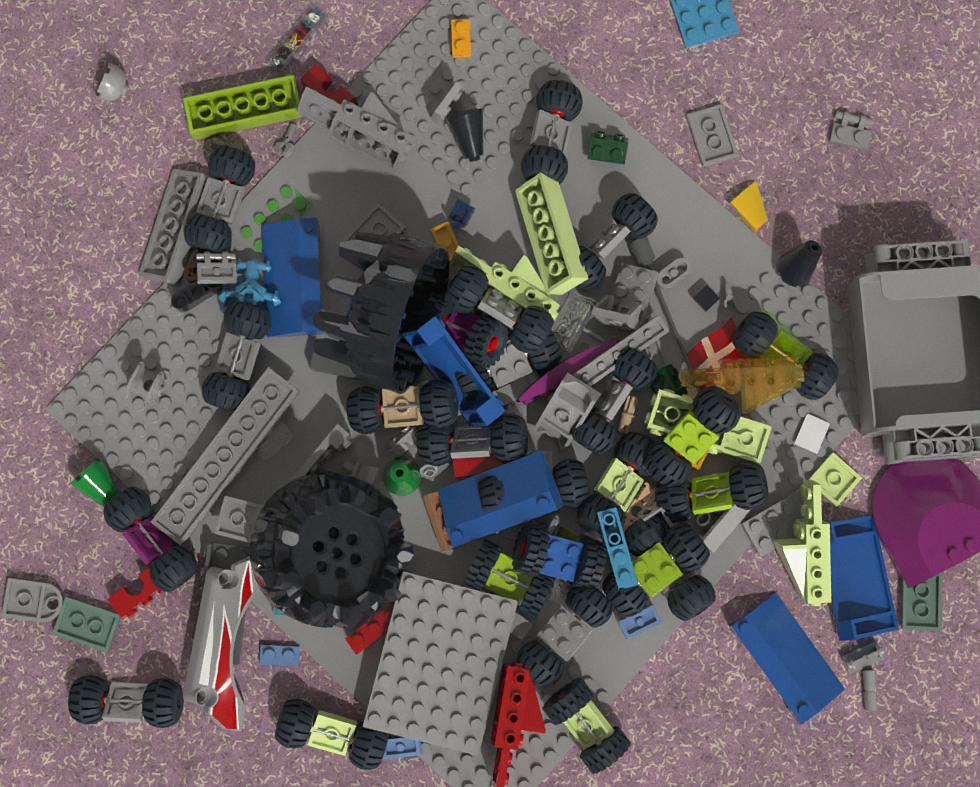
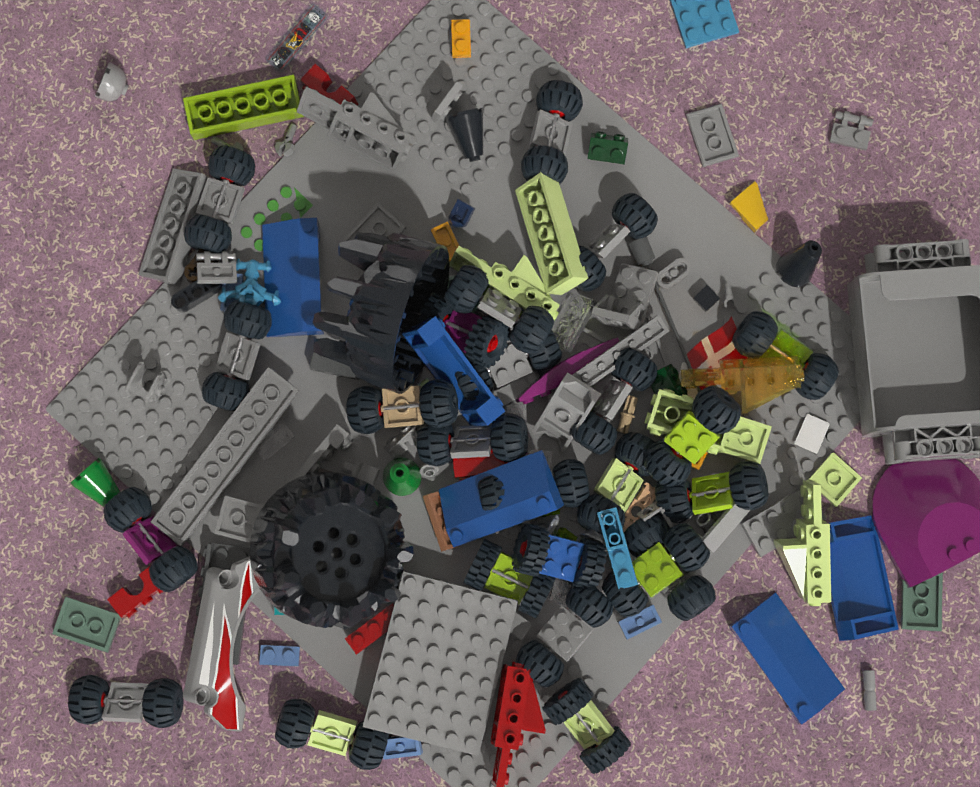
(31, 600): light grey plate -> none
(863, 657): light grey hinge -> none

